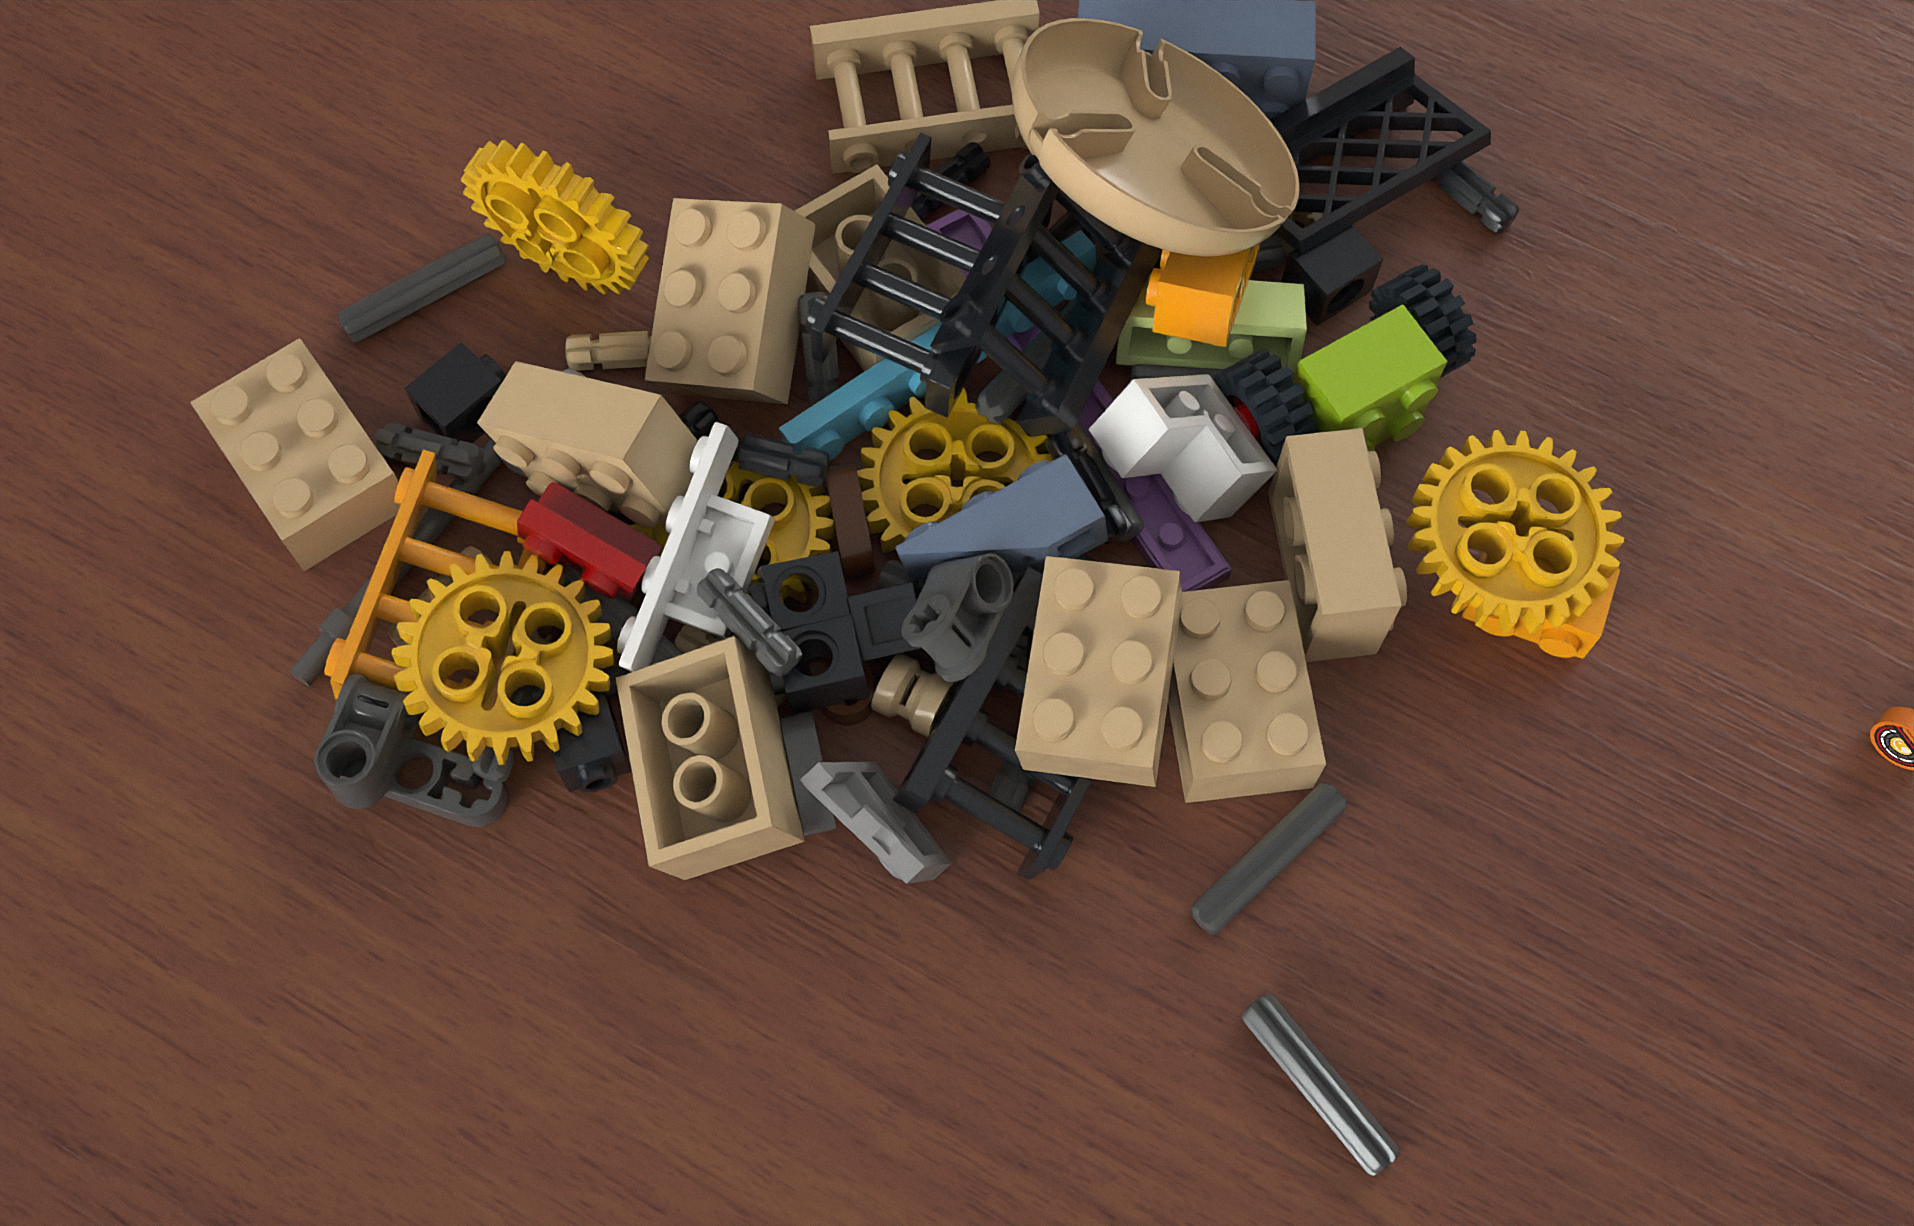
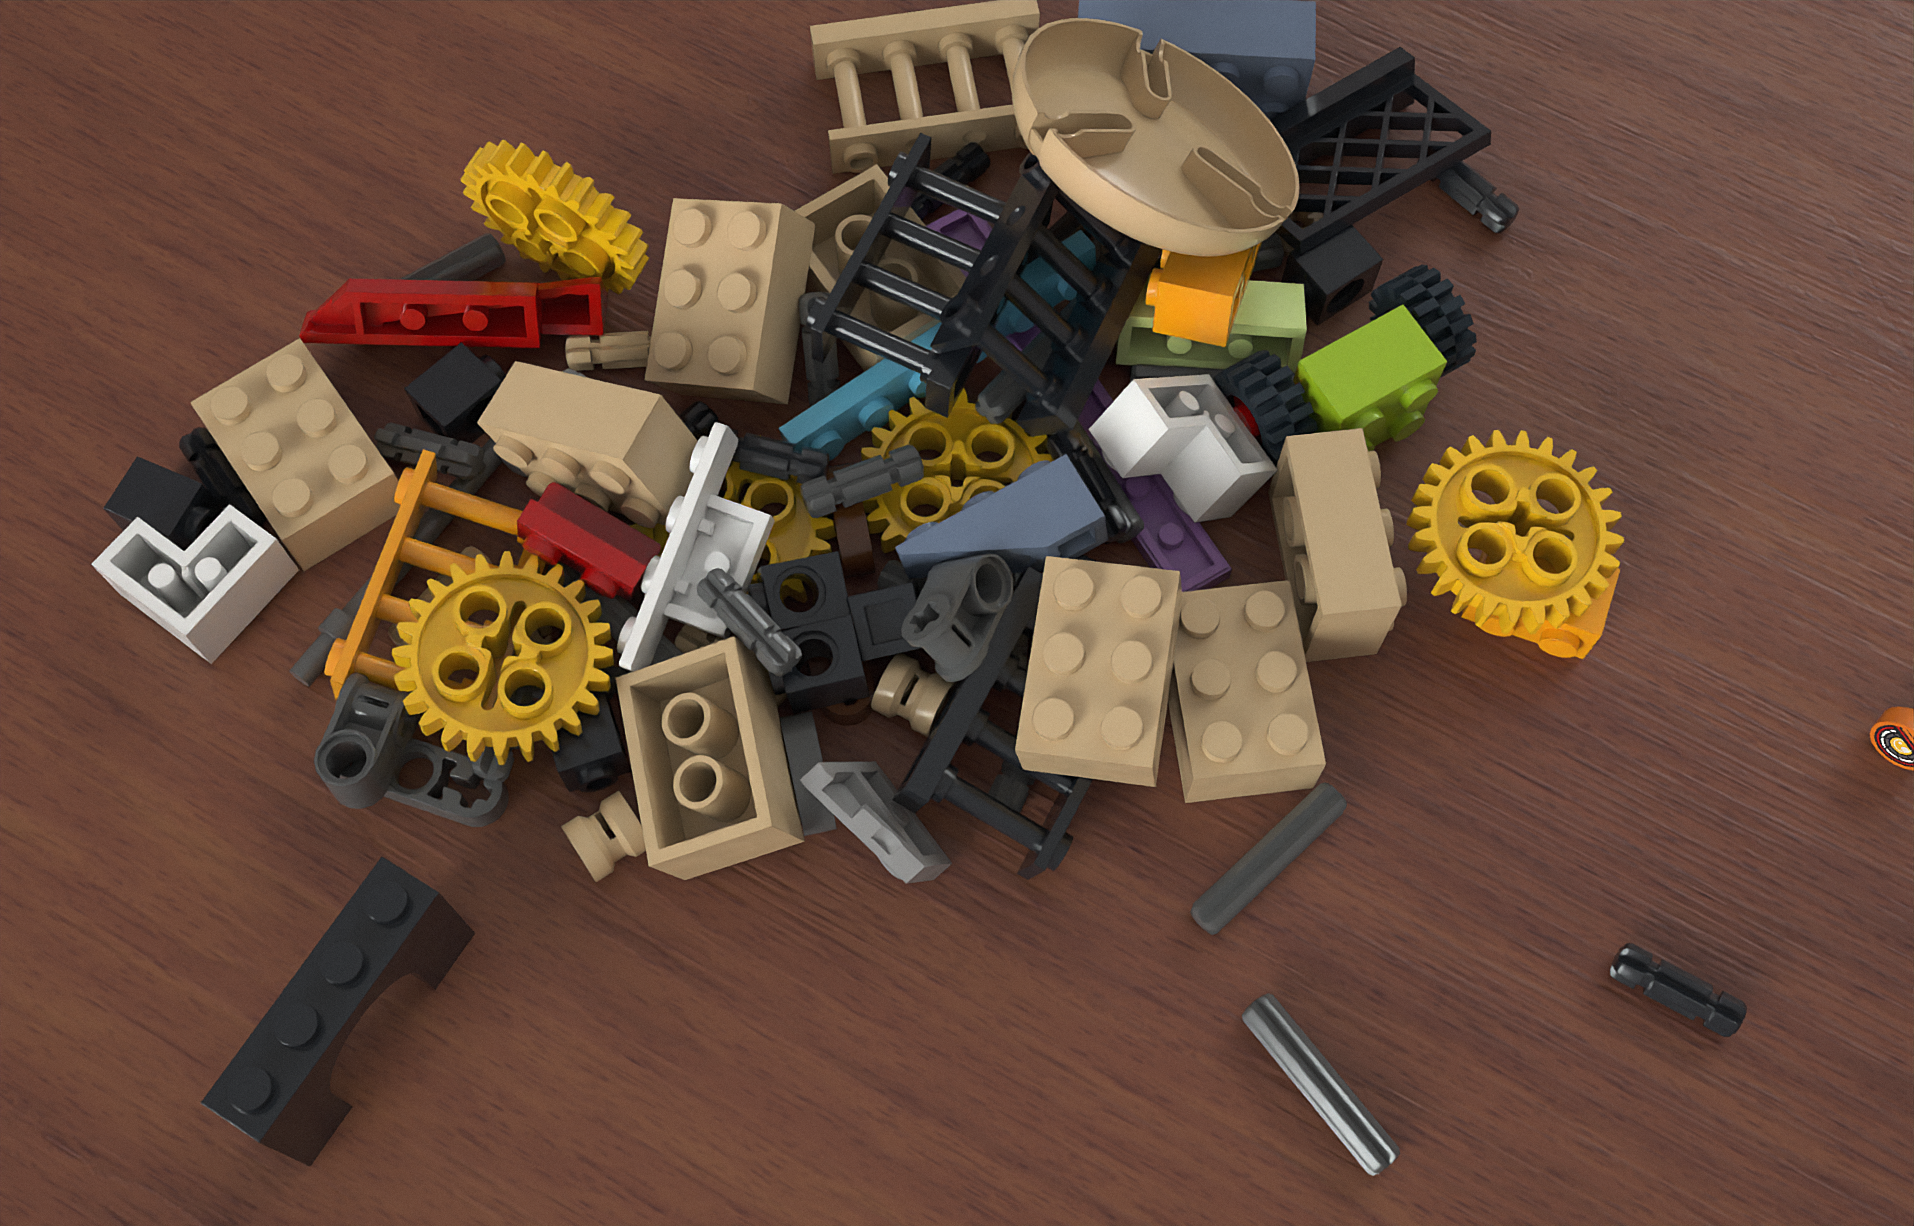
(165, 501): none -> black brick
(206, 590): none -> white brick
(218, 474): none -> black axle
(283, 1071): none -> black arch
(457, 312): none -> red wedge
(594, 845): none -> tan wheel
(862, 481): none -> dark grey axle
(1678, 990): none -> black axle

